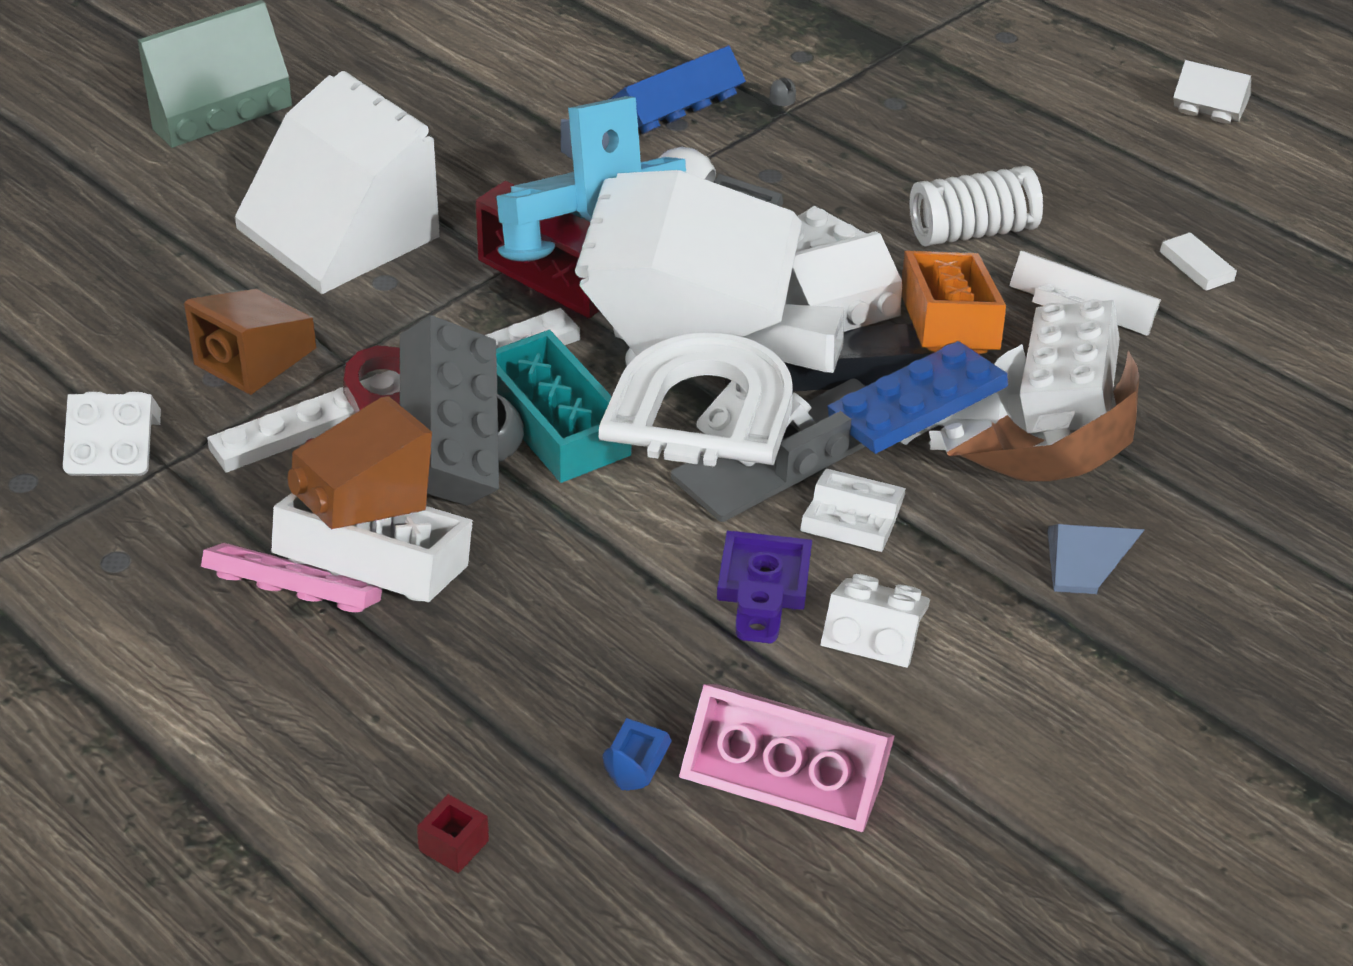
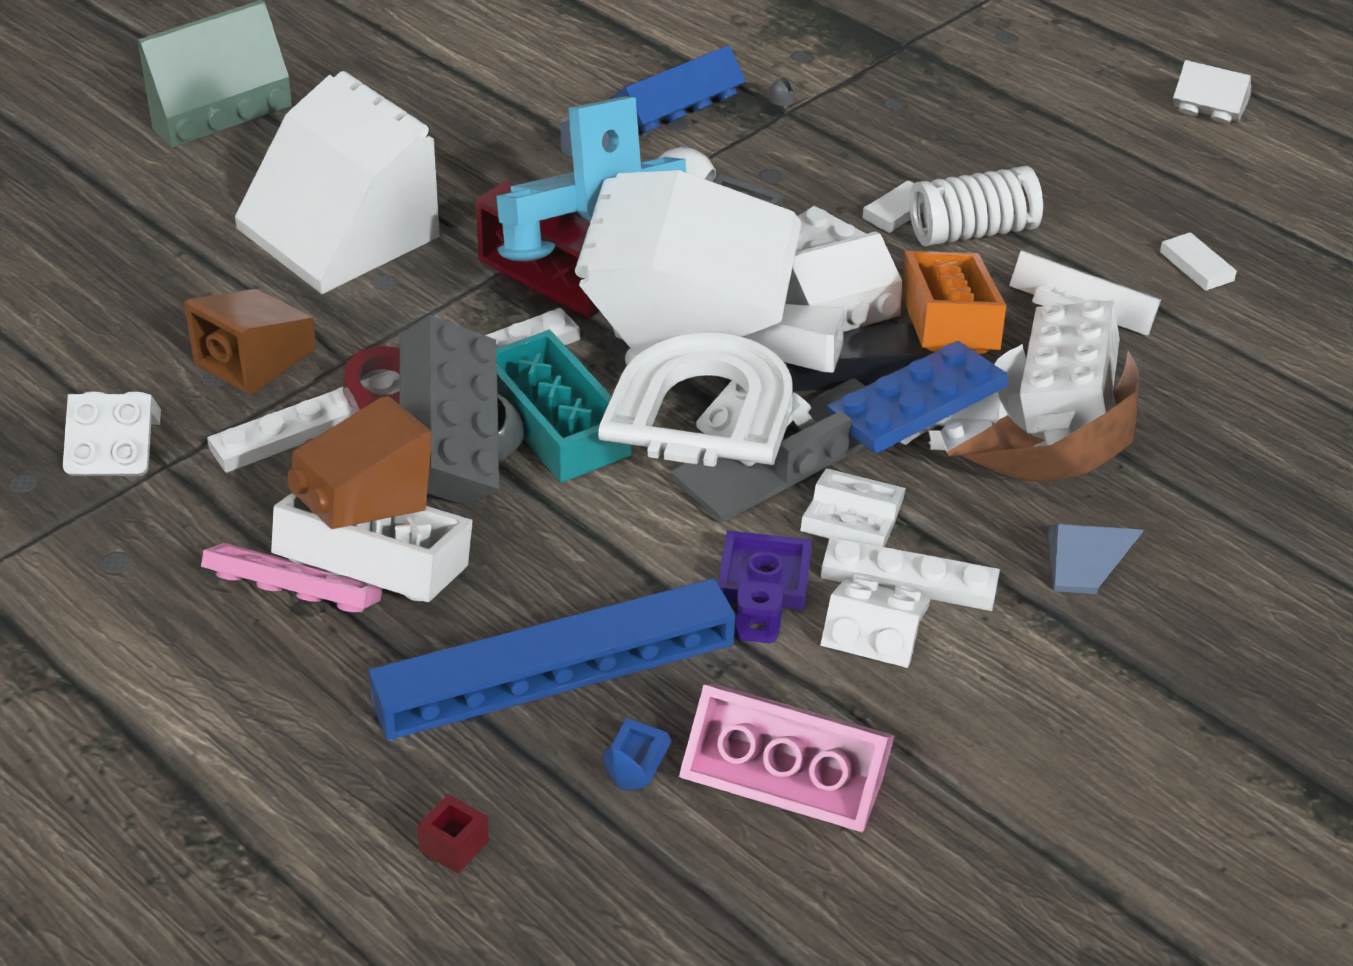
(550, 658): none -> blue brick
(891, 209): none -> white tile
(935, 576): none -> white plate

